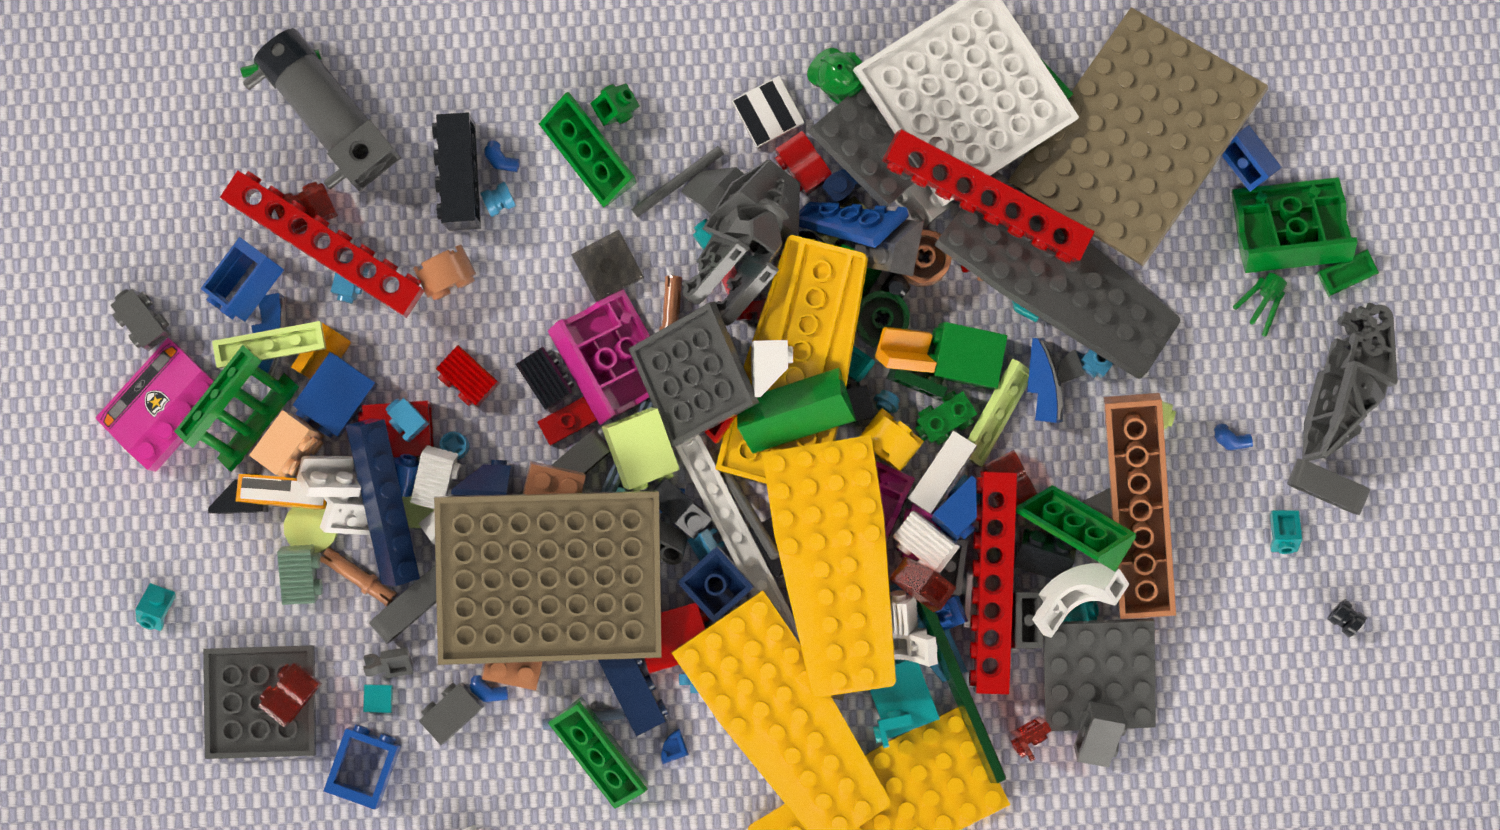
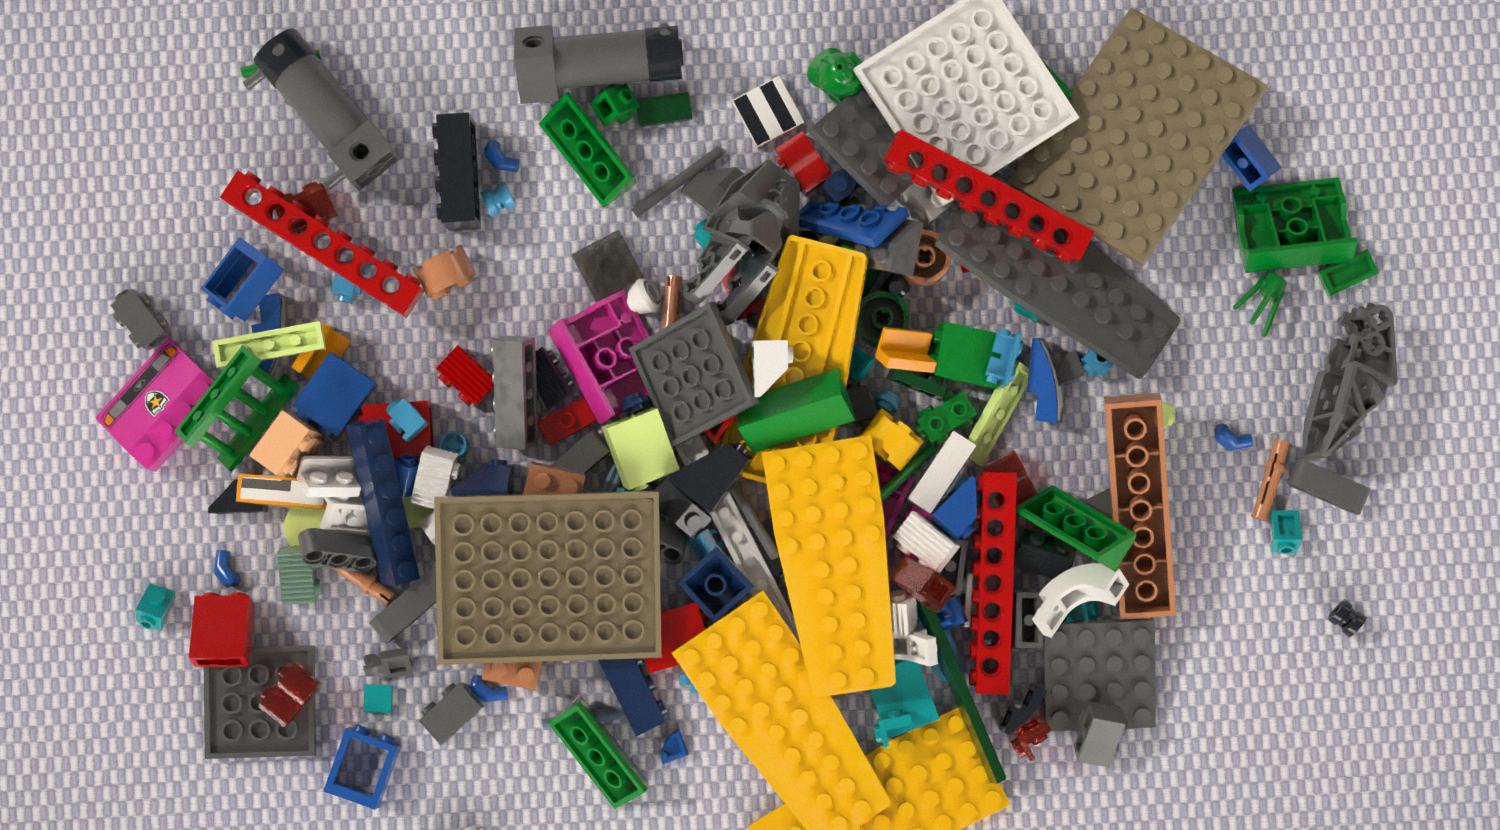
(222, 570): none -> blue arm
(222, 630): none -> red brick
(336, 550): none -> dark grey beam
(515, 392): none -> flat silver brick
(553, 62): none -> dark grey piece
(635, 402): none -> dark blue plate
(644, 297): none -> white cone
(664, 109): none -> dark green tile
(713, 475): none -> black slope
(907, 471): none -> green bar
(1003, 368): none -> dark azure hinge
(1017, 717): none -> black slope
(1271, 479): none -> nougat pin

